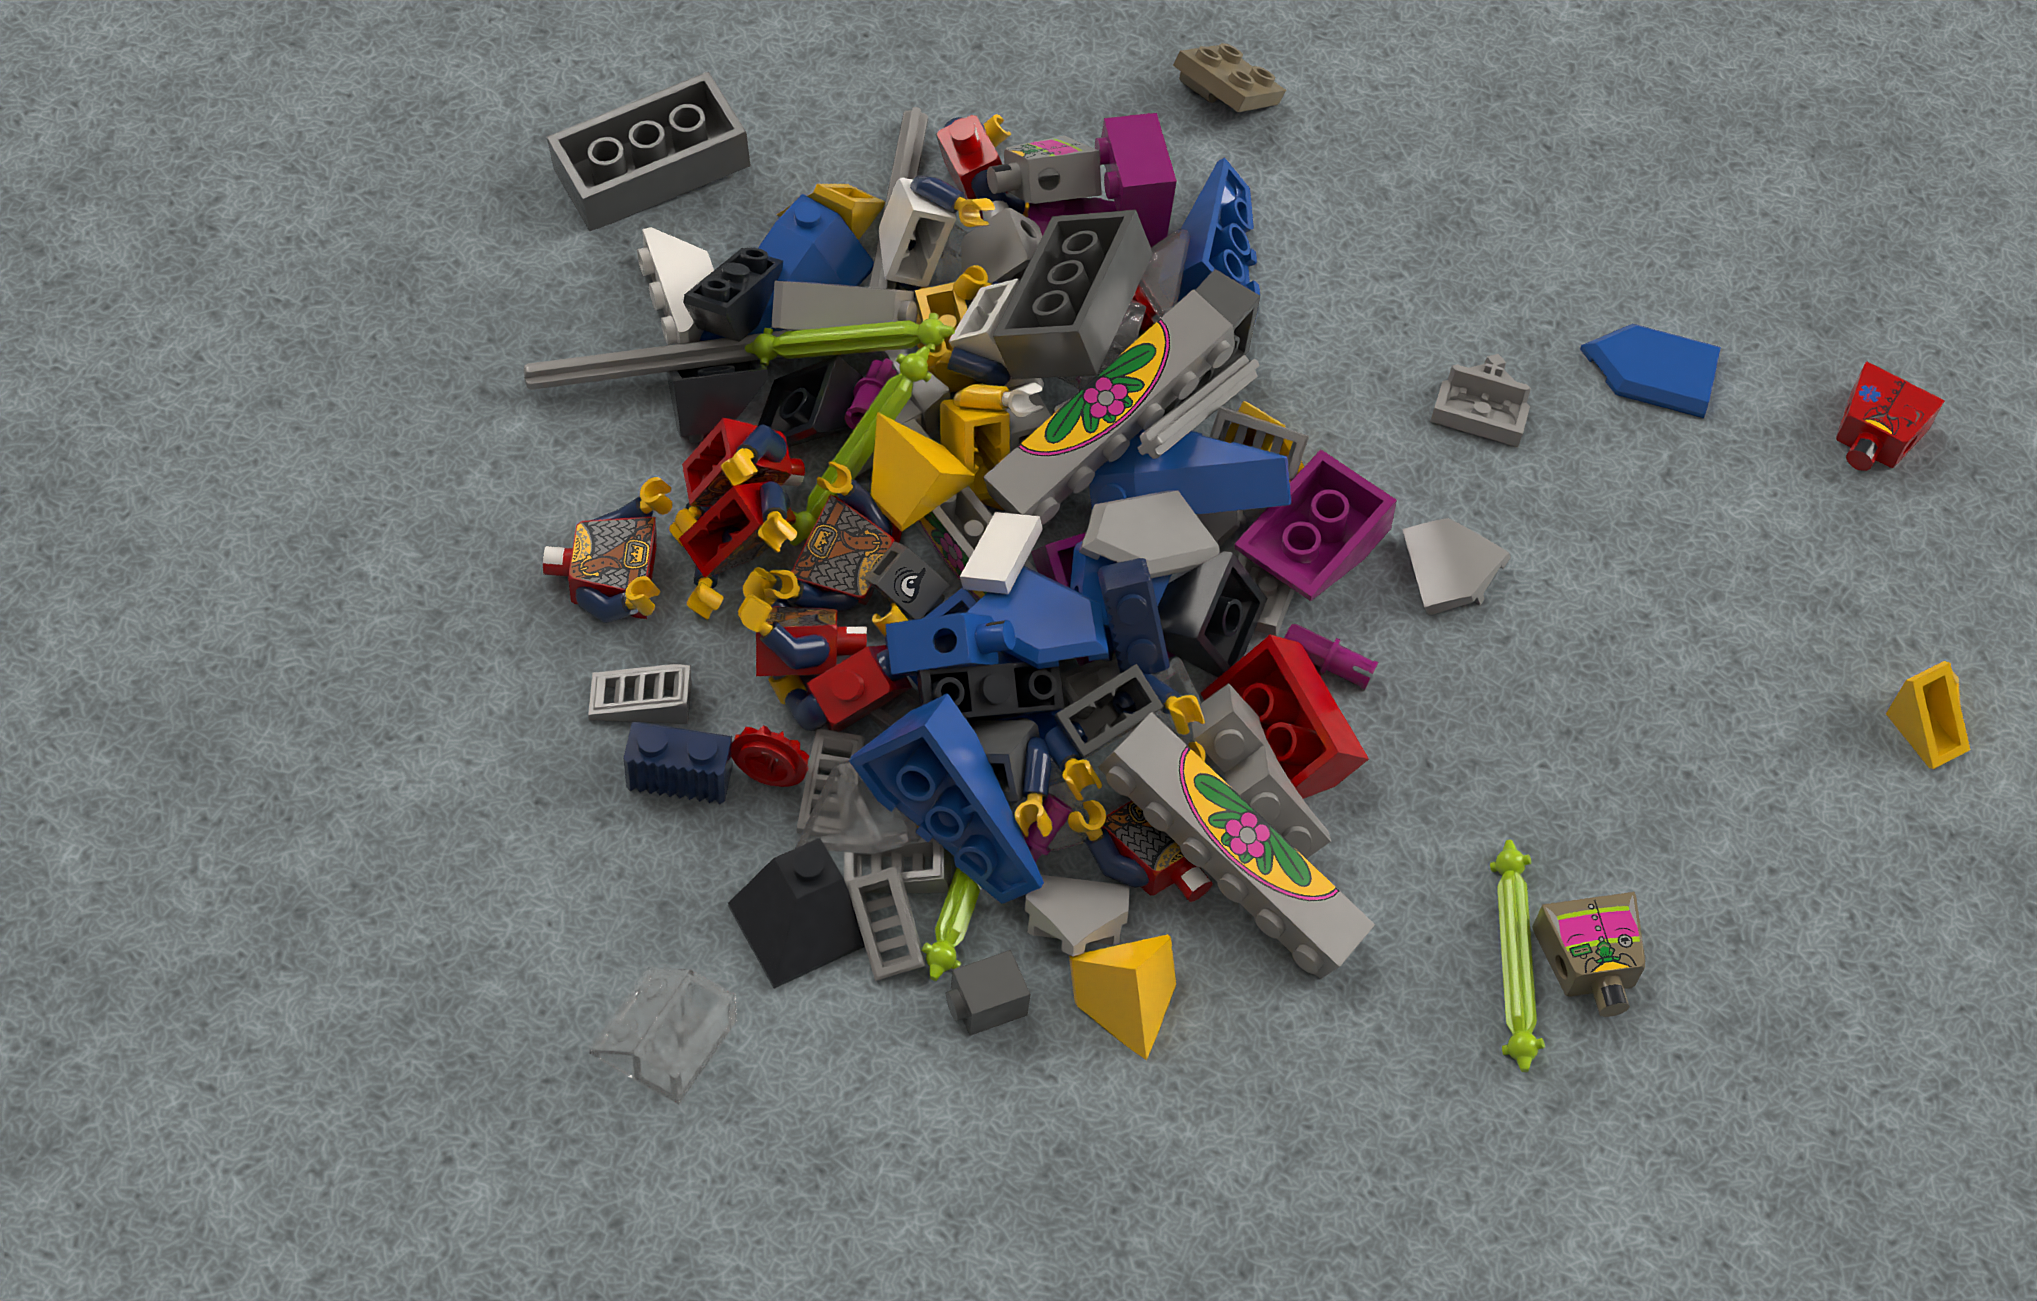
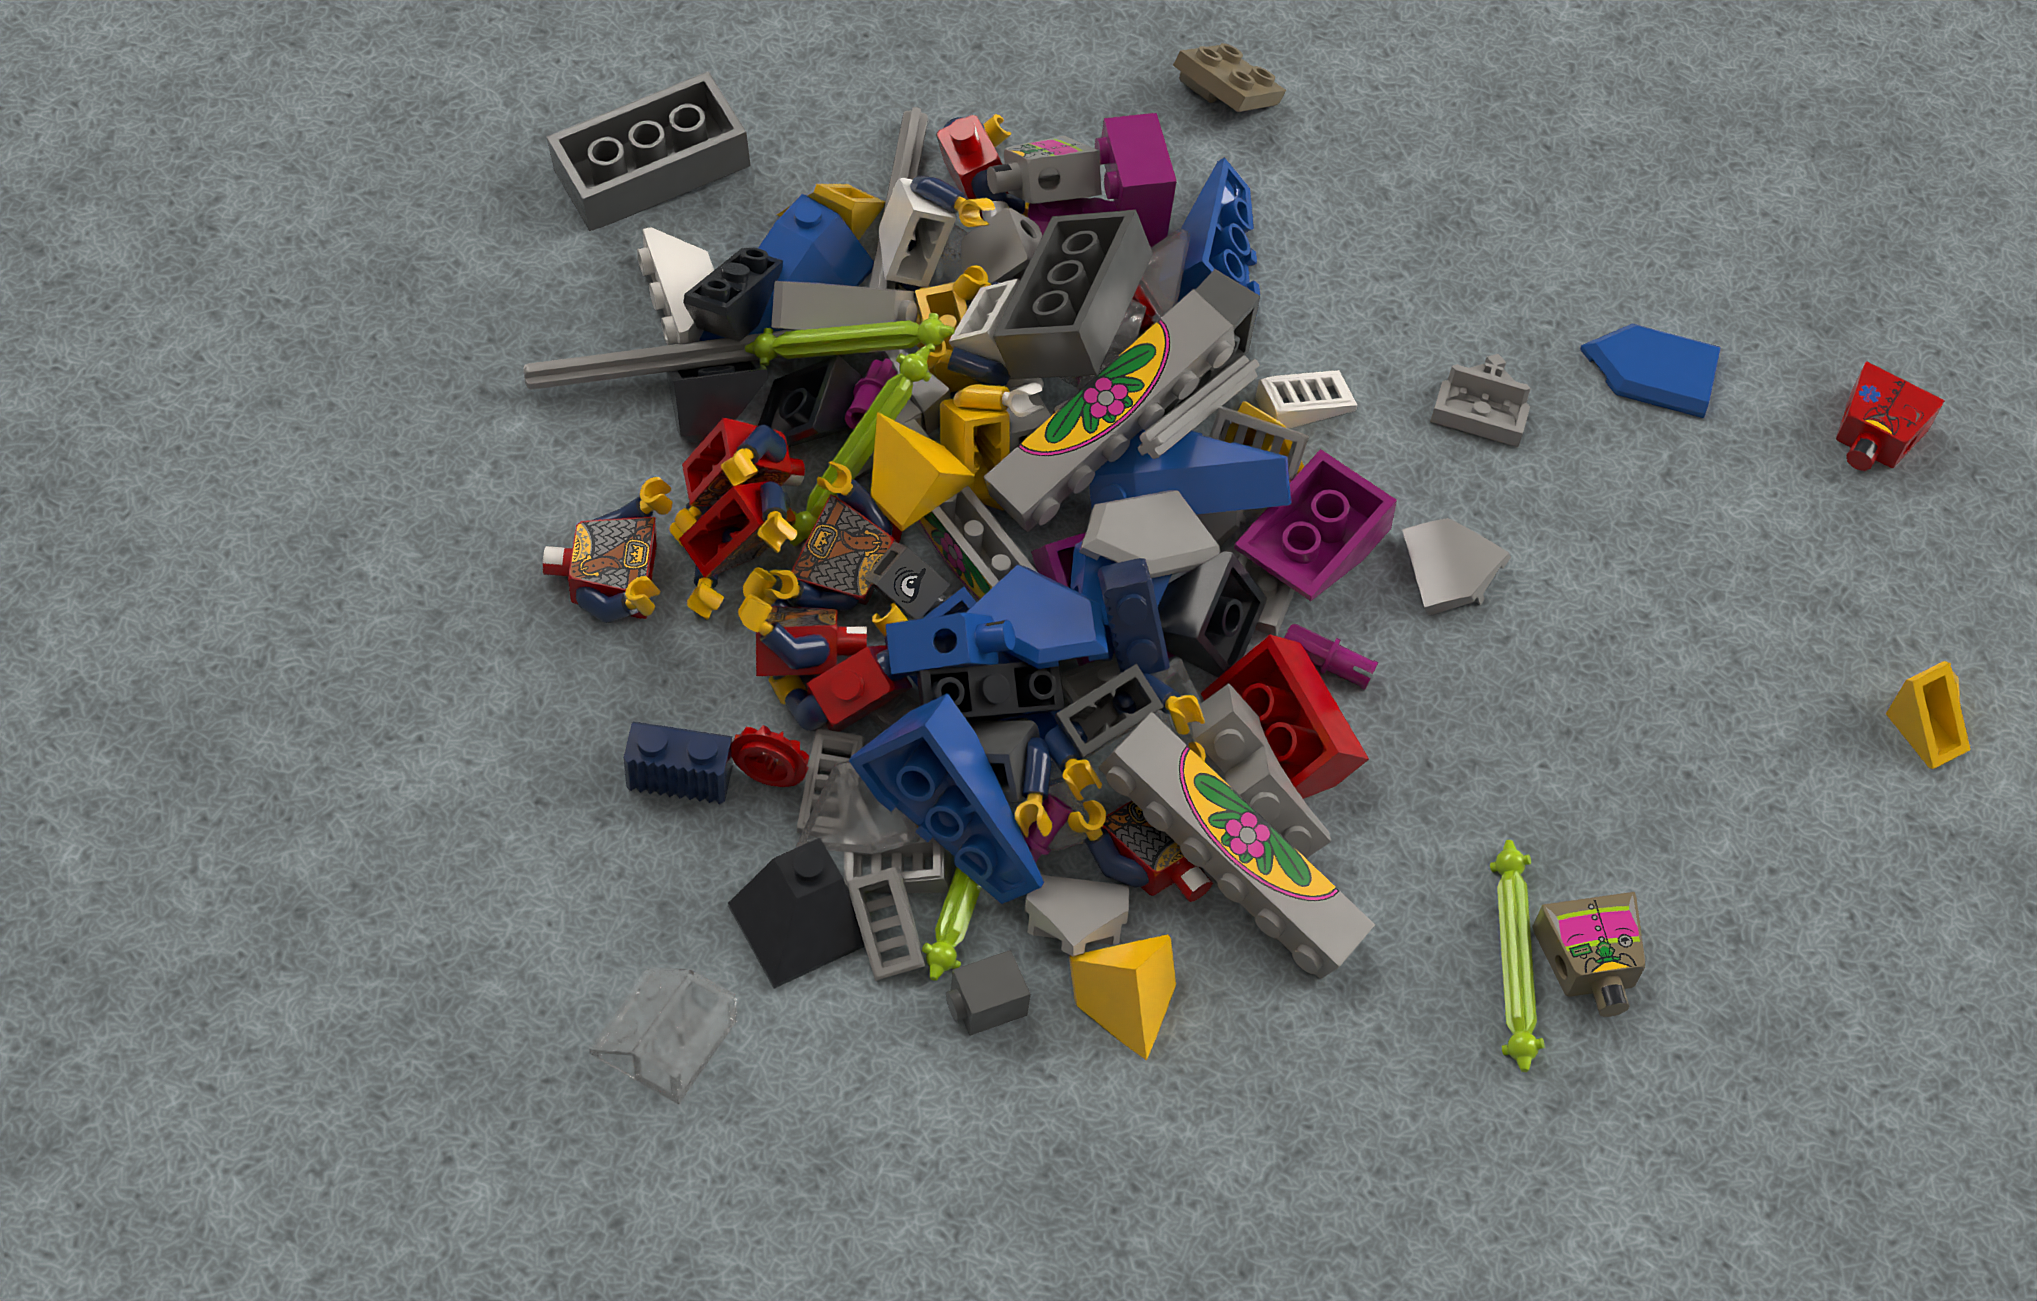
(655, 710): light grey slope -> none
(1001, 553): white tile -> none
(1297, 413): none -> white slope

